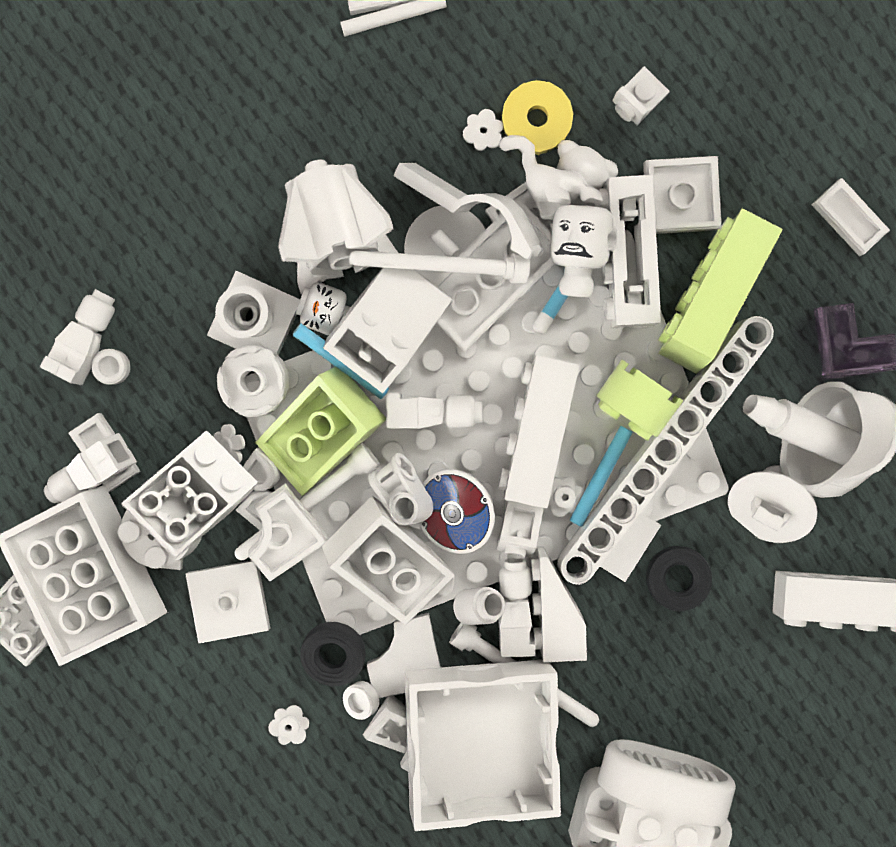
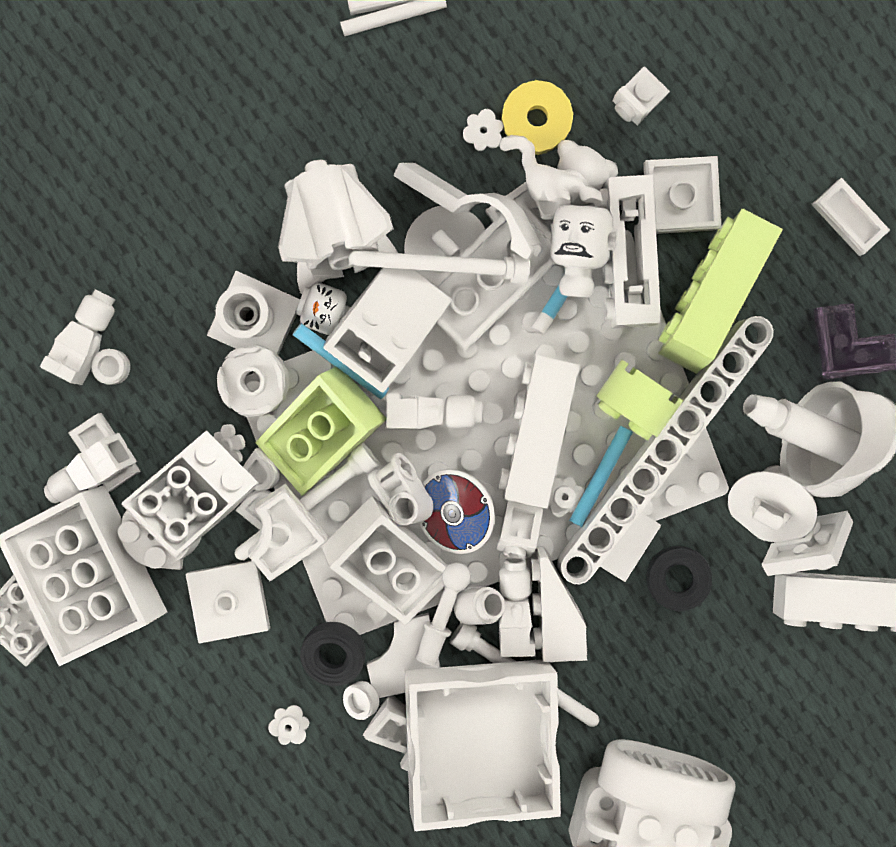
(455, 578): none -> white pin
(818, 549): none -> white plate

